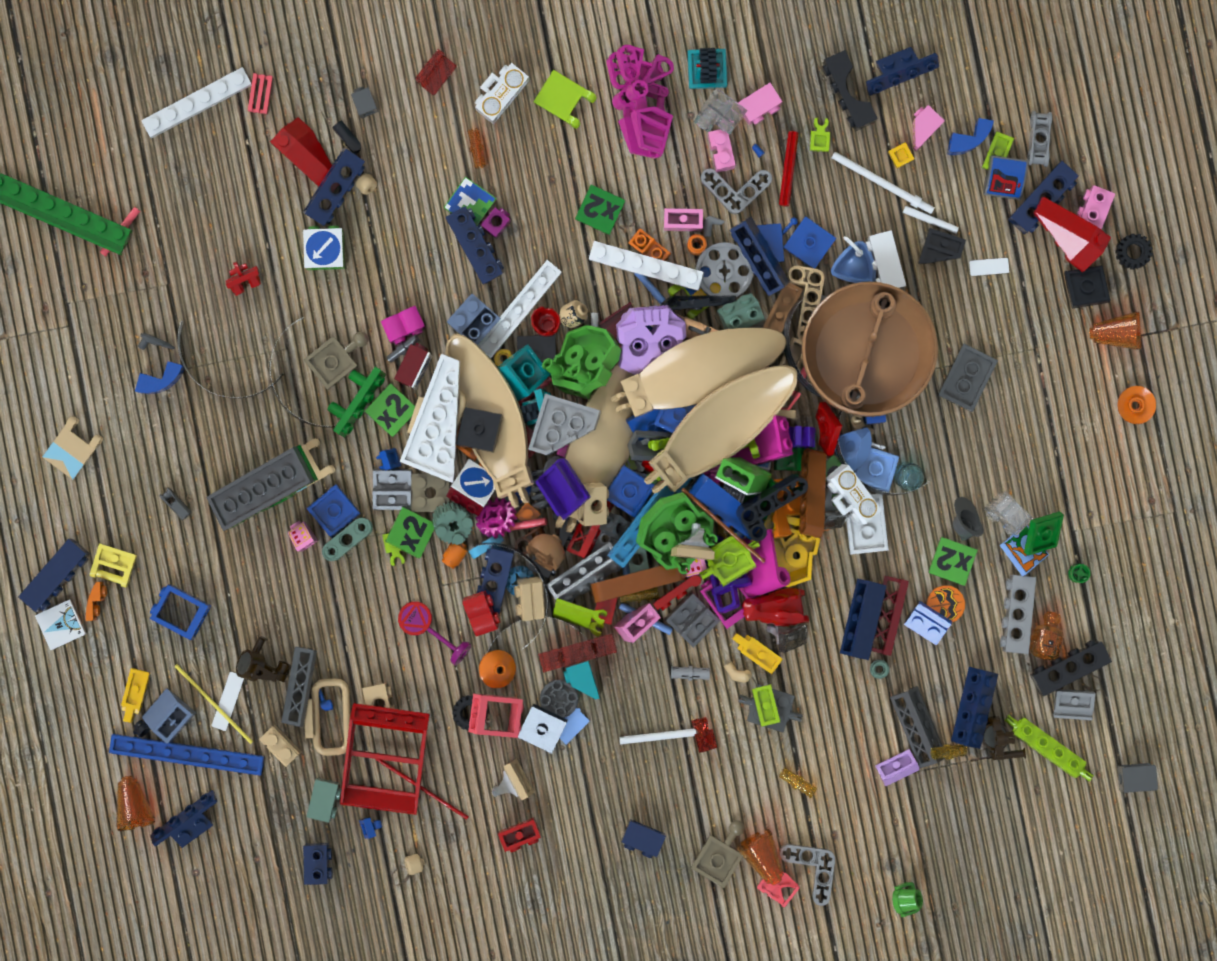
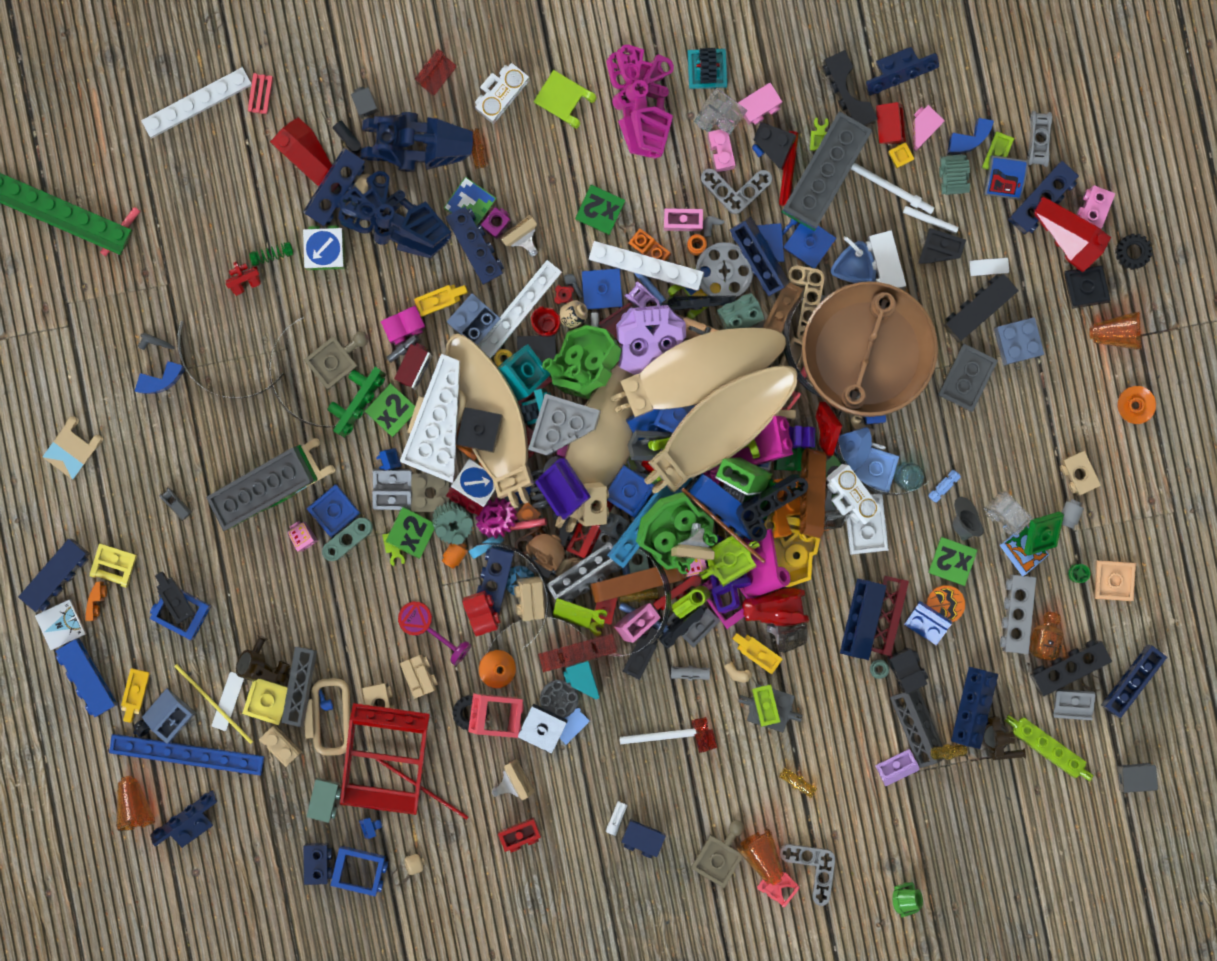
(86, 678): none -> blue brick
(173, 598): none -> black hinge
(254, 256): none -> green piece
(266, 701): none -> light yellow plate
(339, 867): none -> blue window
(417, 233): none -> dark blue piece
(419, 676): none -> tan brick
(439, 299): none -> yellow hinge
(444, 141): none -> dark blue piece
(521, 235): none -> tan piece
(560, 290): none -> red plate
(566, 565): none -> tan arm
(570, 279): none -> dark grey hand
(602, 289): none -> blue plate
(613, 825): none -> white piece
(638, 661): none -> black hinge
(642, 297): none -> lavender piece
(668, 601): none -> black sticker
(680, 627): none -> black hinge
(690, 601): none -> lime piece
(775, 143): none -> black wing
(826, 171): none -> dark grey piece
(891, 123): none -> red brick
(906, 670): none -> black brick
(944, 486): none -> light blue axle
(954, 174): none -> sand green brick
(980, 308): none -> black brick
(1019, 341): none -> sand blue brick
(1072, 513): none -> light grey brick
(1088, 481): none -> tan brick
(1114, 580): none -> light nougat tile
(1134, 681): none -> dark blue brick

